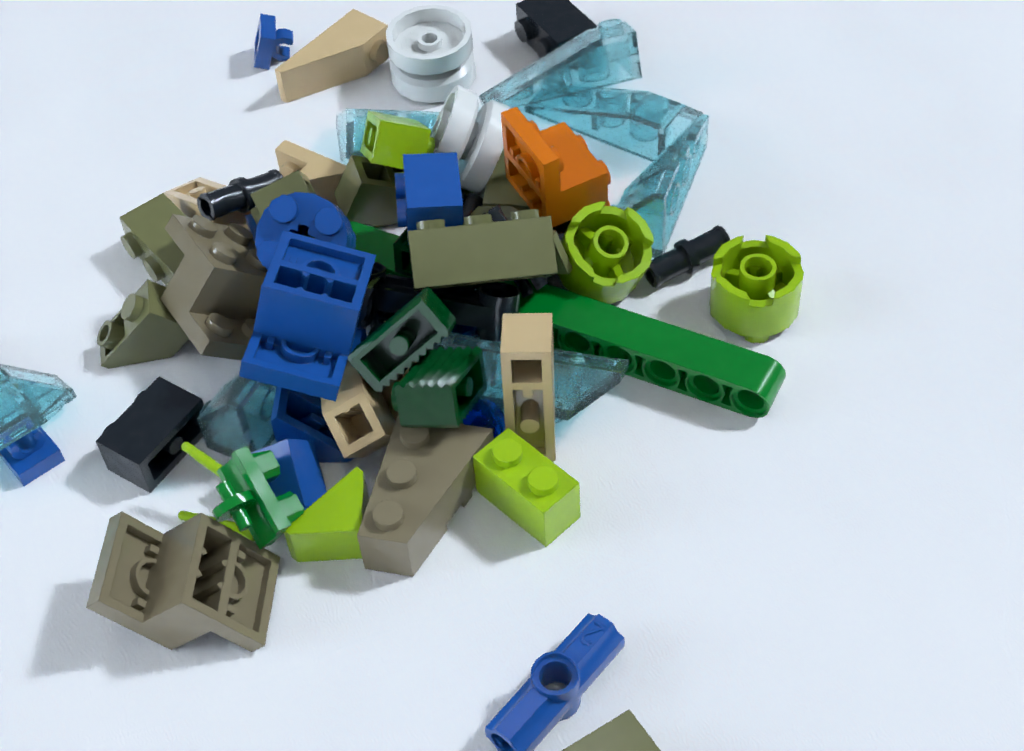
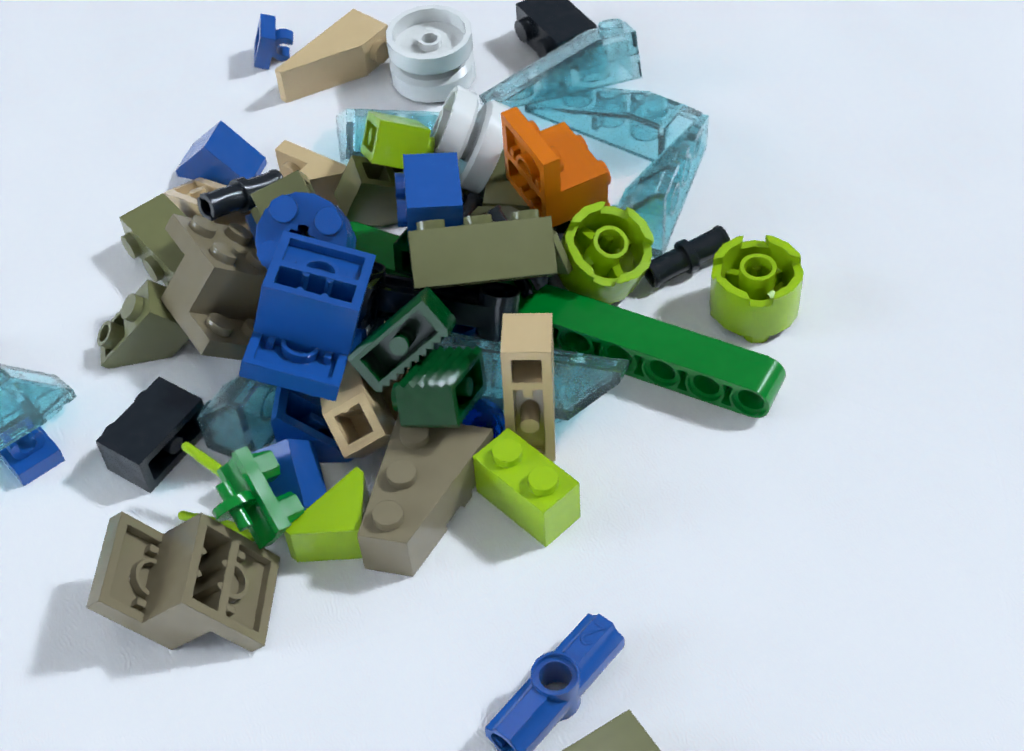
(221, 157): none -> blue slope

